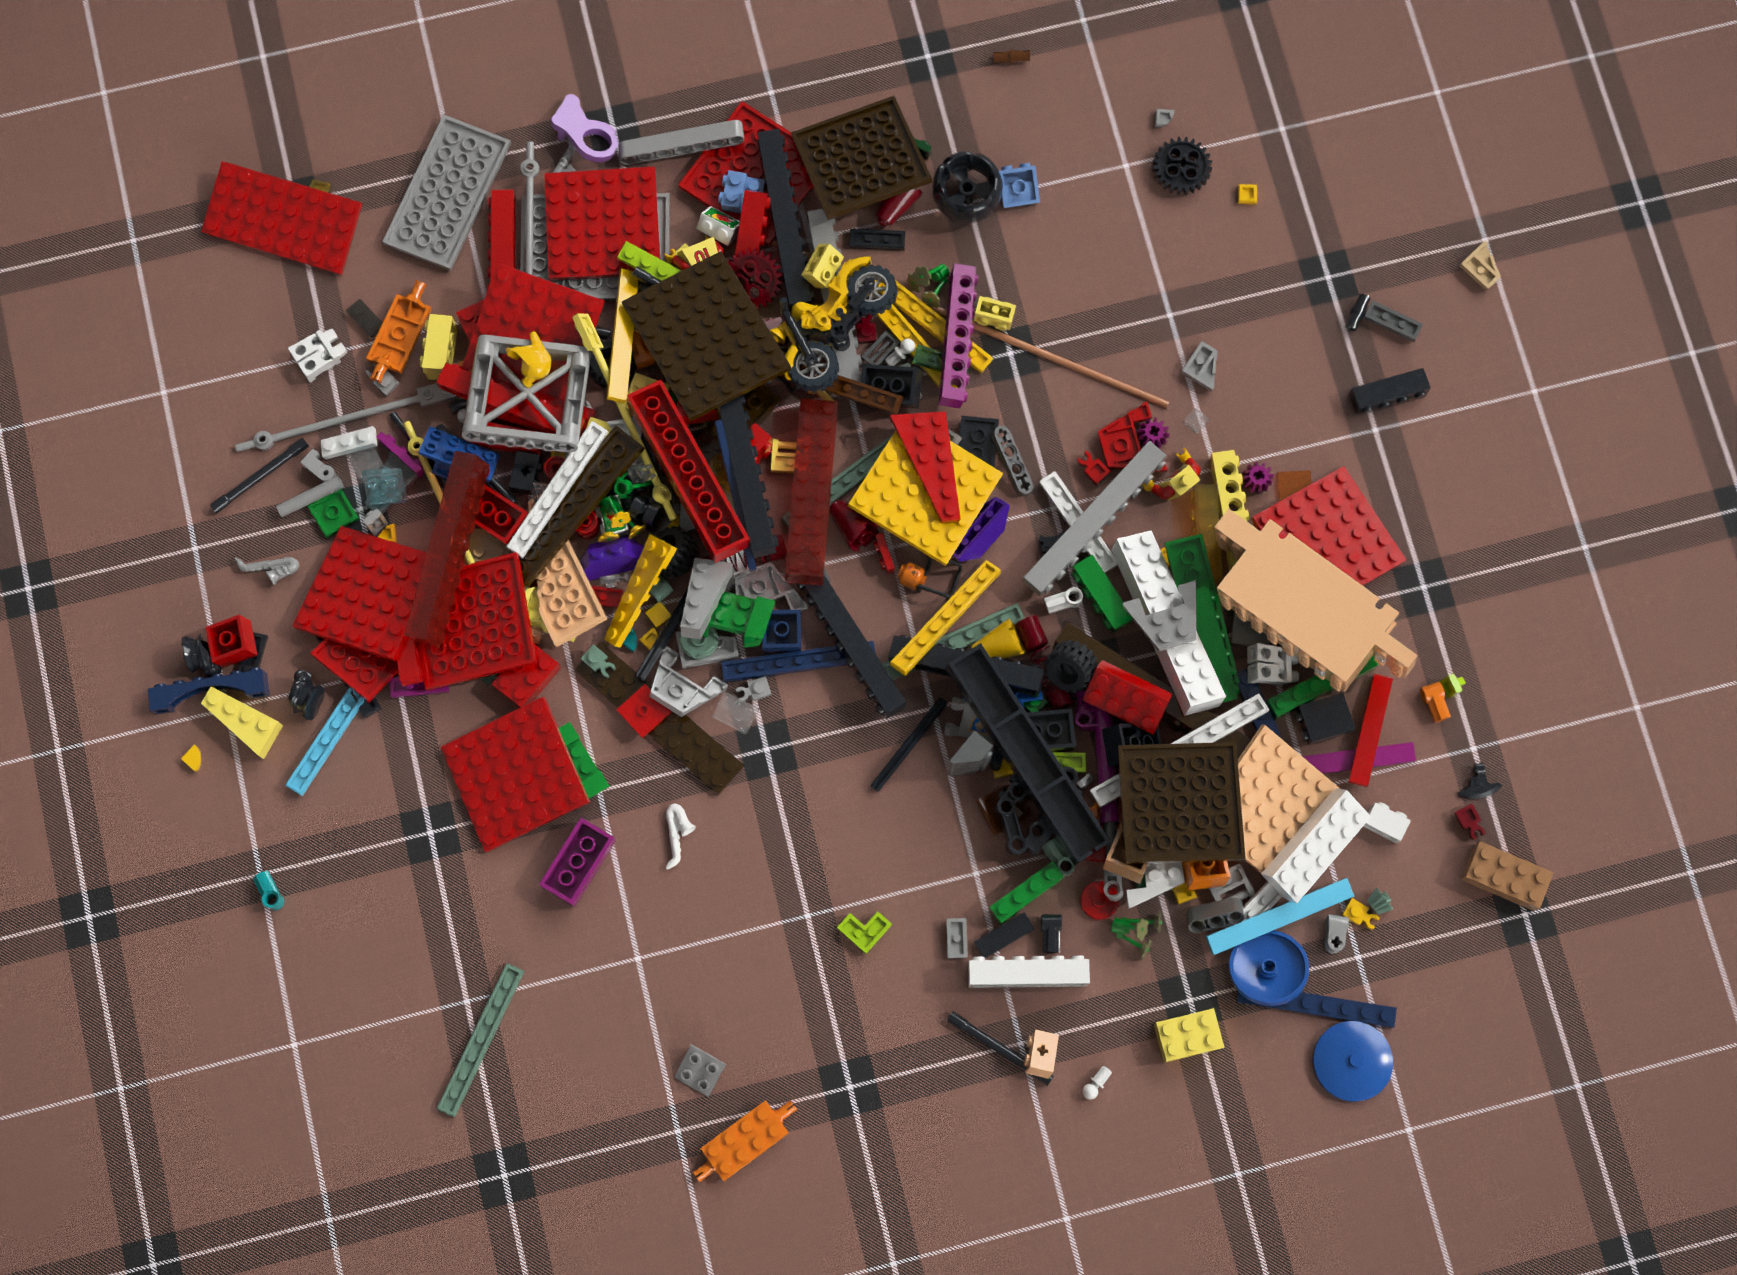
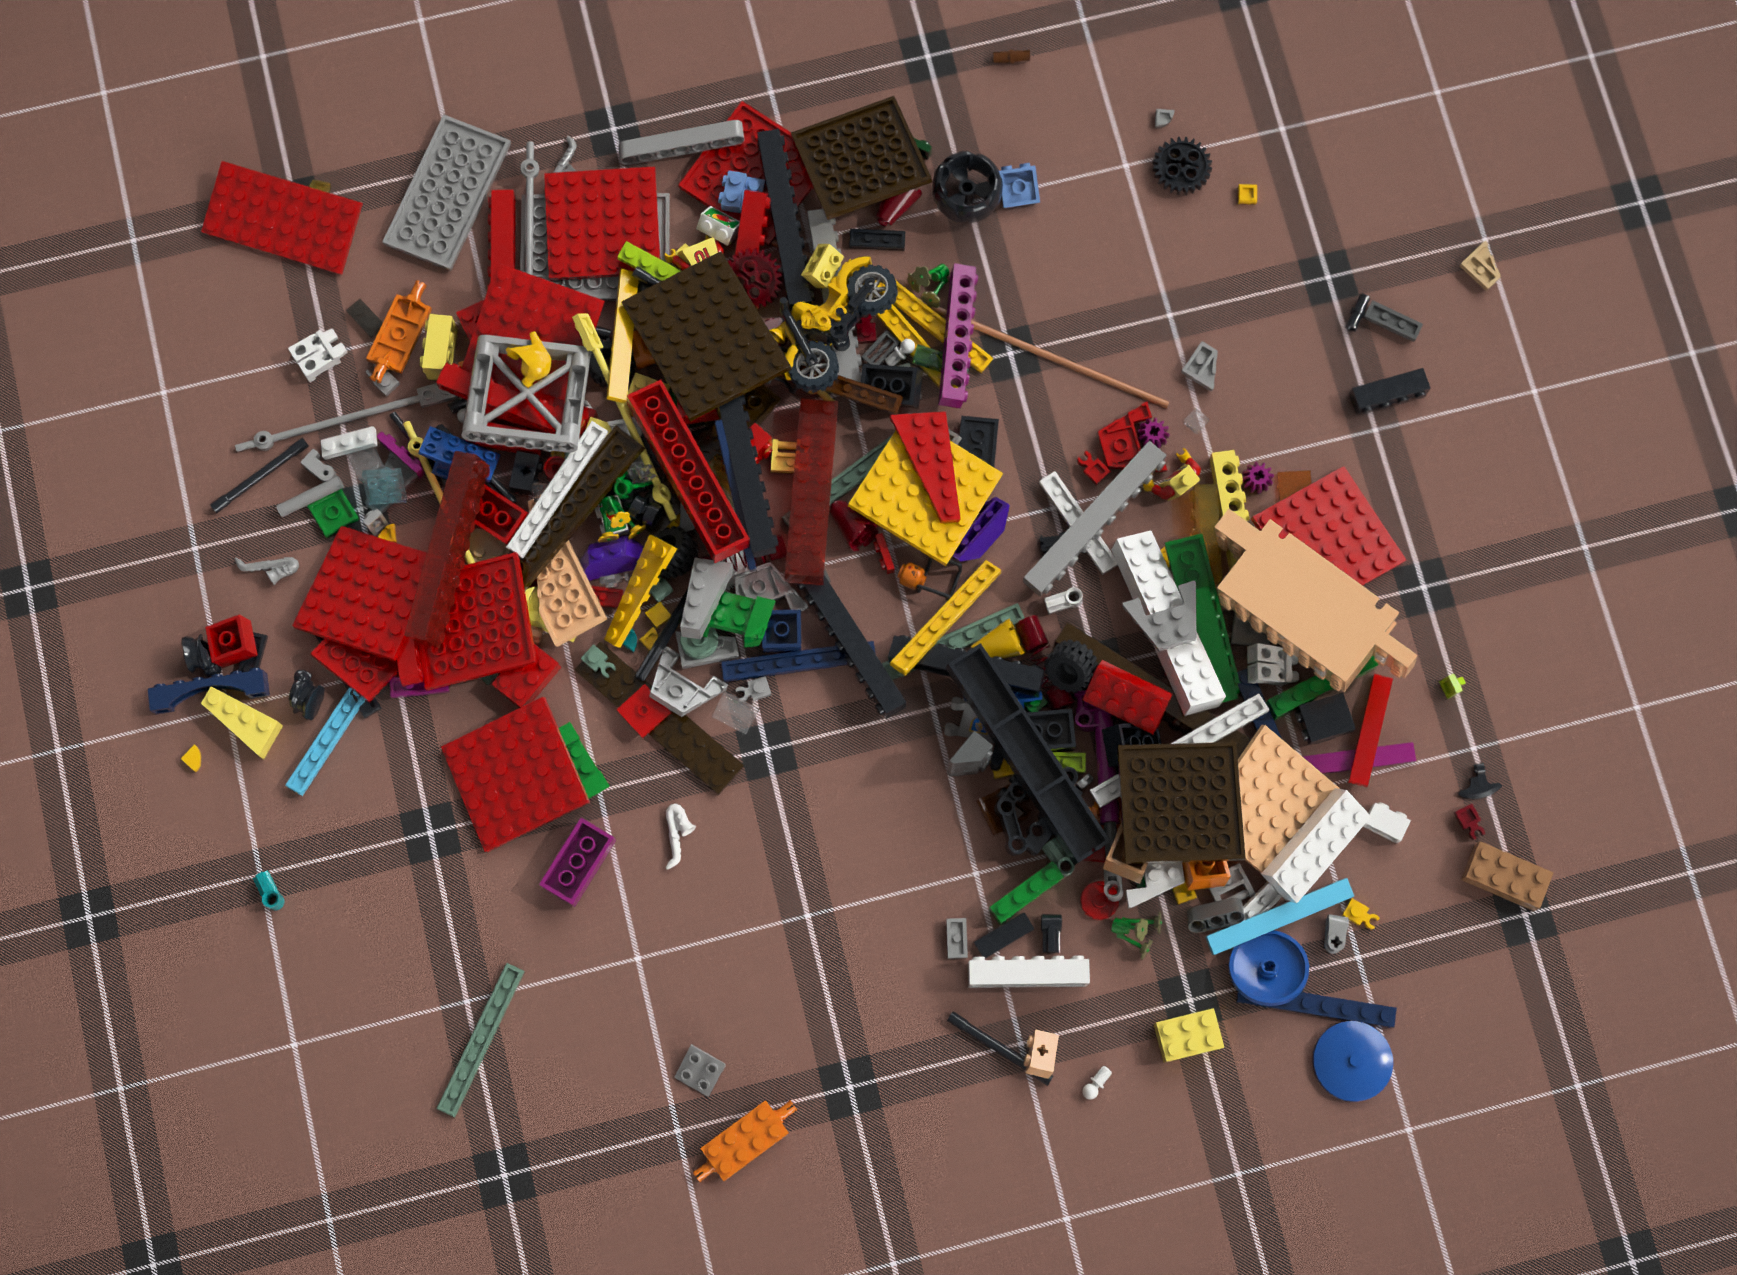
(572, 122): animal -> none
(589, 528): red wheel -> none
(864, 936): lime plate -> none
(909, 744): black axle -> none
(994, 313): light yellow brick -> none
(1014, 460): dark grey beam -> none
(1101, 593): green brick -> none
(1380, 901): sand green piece -> none
(1434, 696): orange piece -> none

